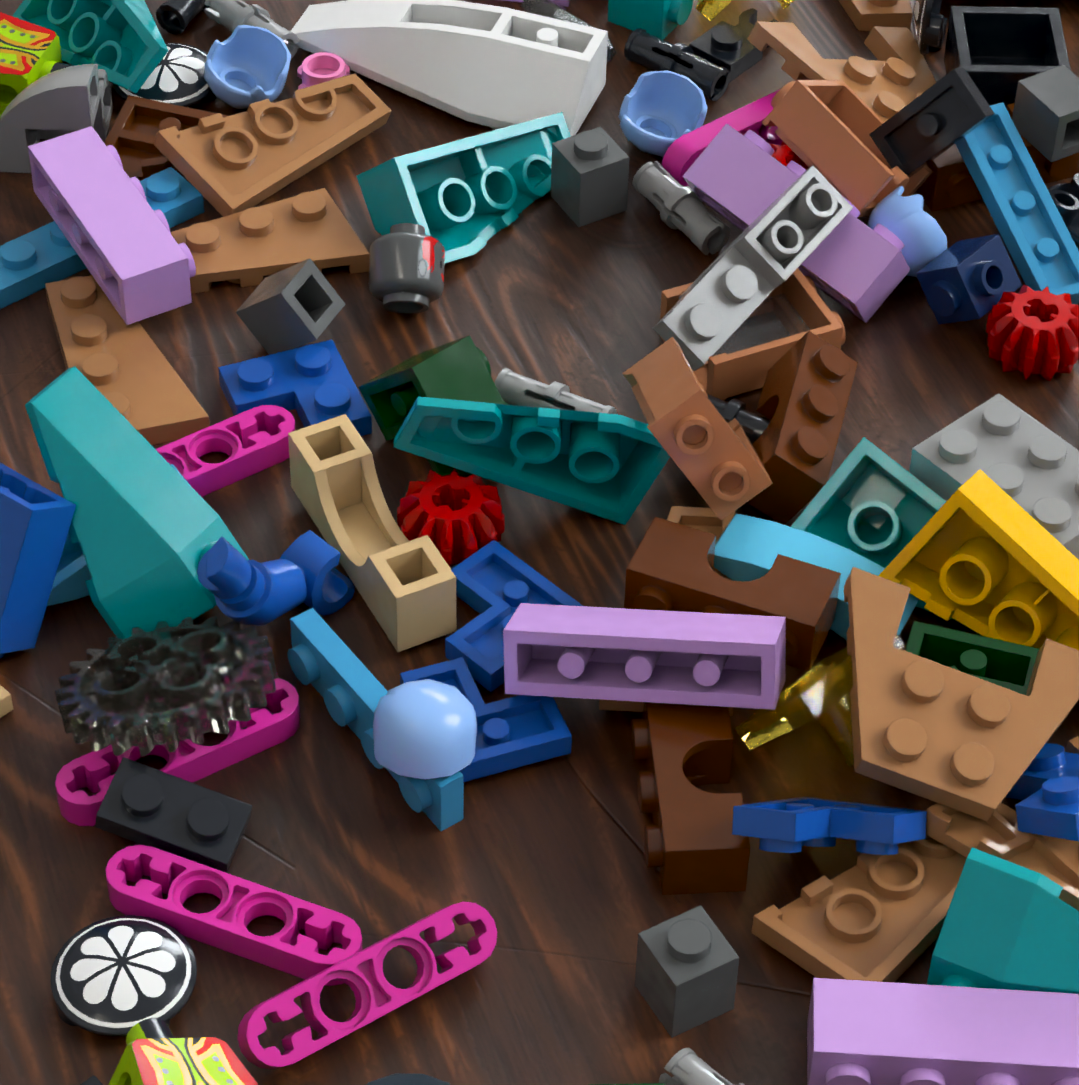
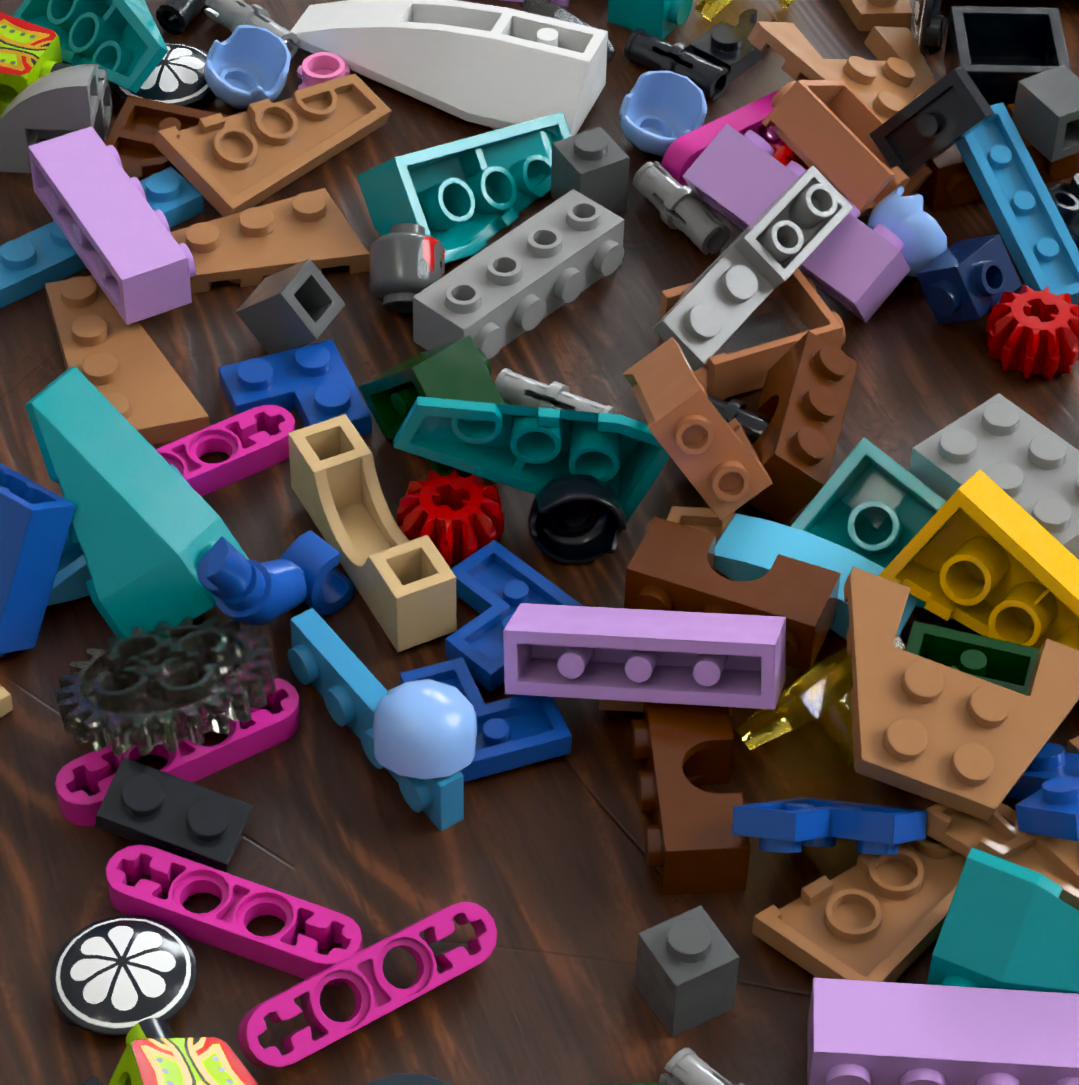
(521, 276): none -> light grey brick
(576, 519): none -> black hair

